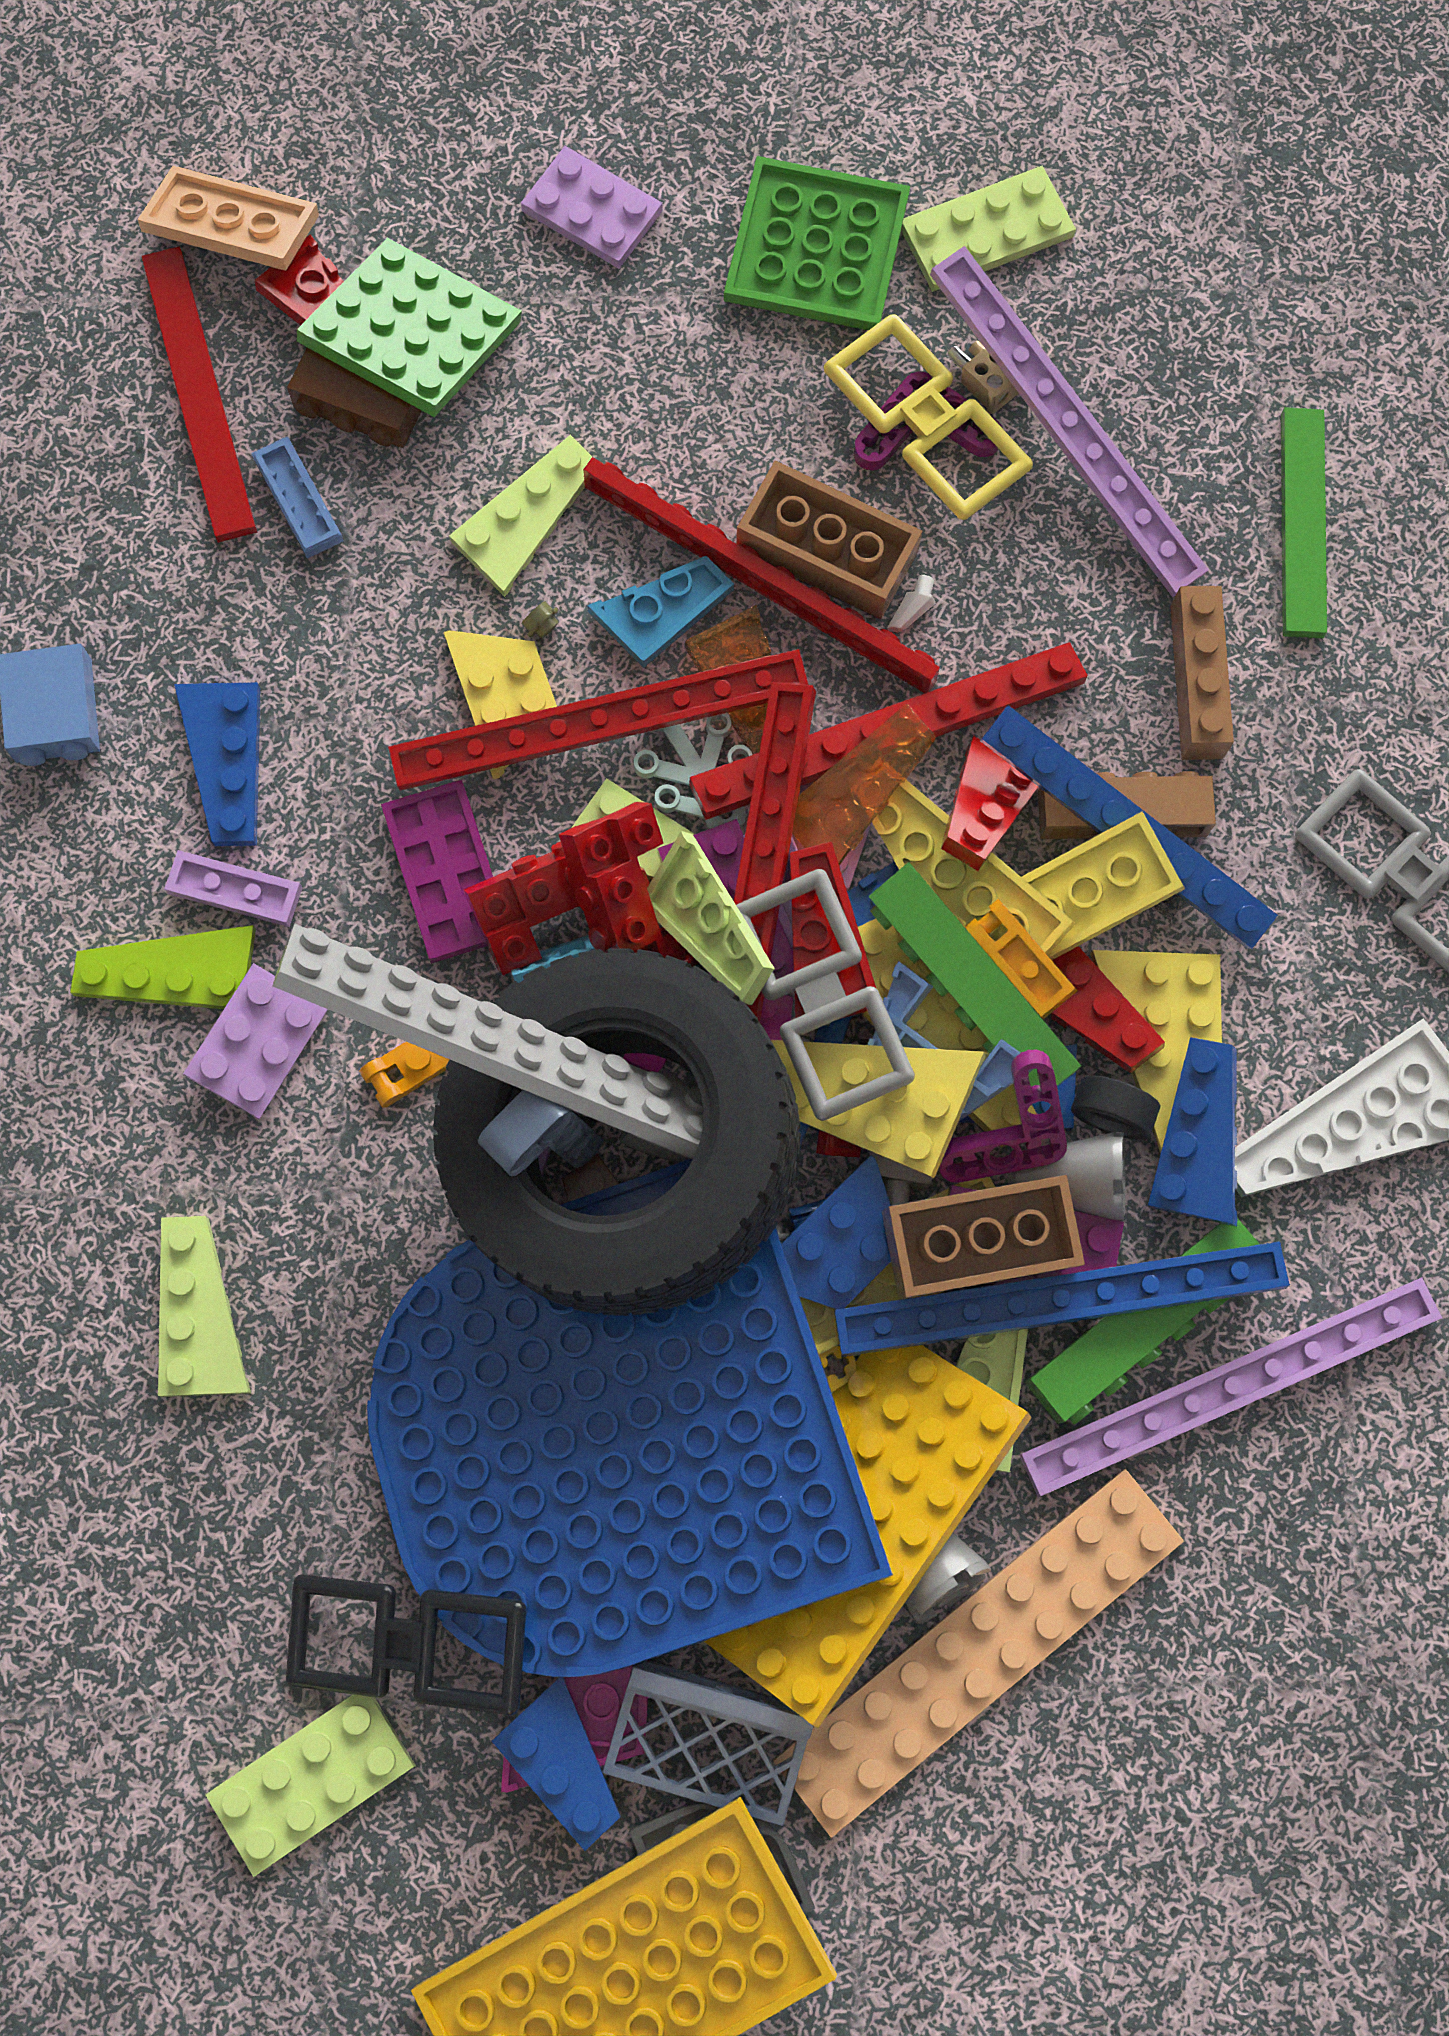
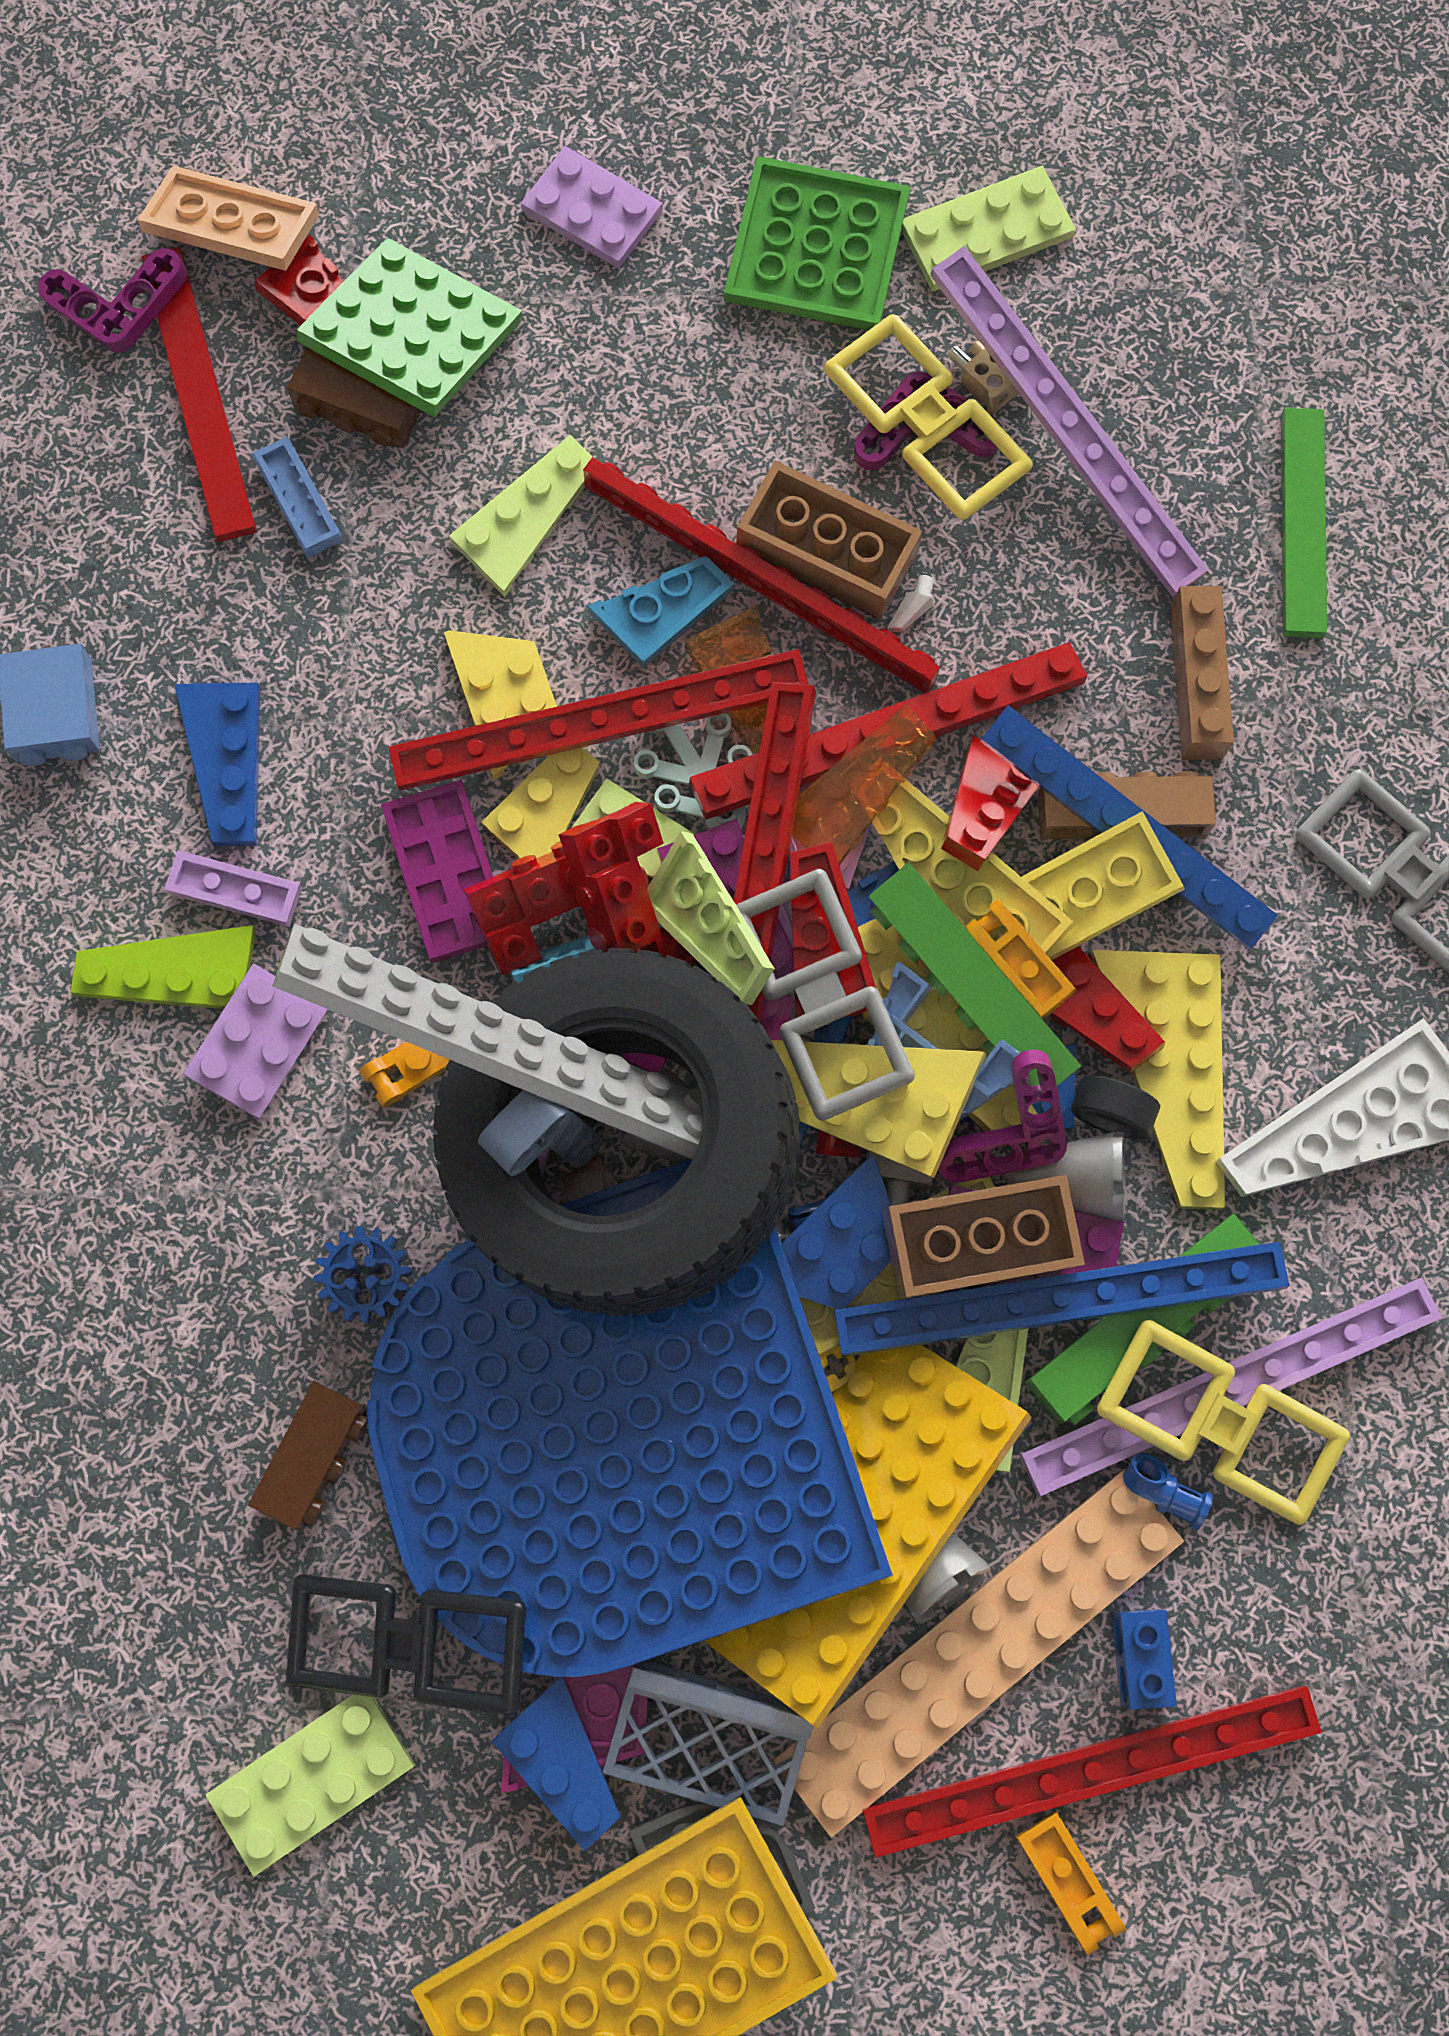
(109, 314): none -> magenta beam
(195, 1319): yellowish green wing -> none
(309, 1457): none -> reddish brown brick
(343, 1258): none -> blue gear
(541, 620): olive plate -> none
(543, 804): none -> light yellow wing
(1070, 1881): none -> light orange plate
(1090, 1770): none -> red plate
(1143, 1659): none -> blue brick
(1166, 1491): none -> blue connector
(1198, 1151): blue wing -> none
(1223, 1422): none -> light yellow bar

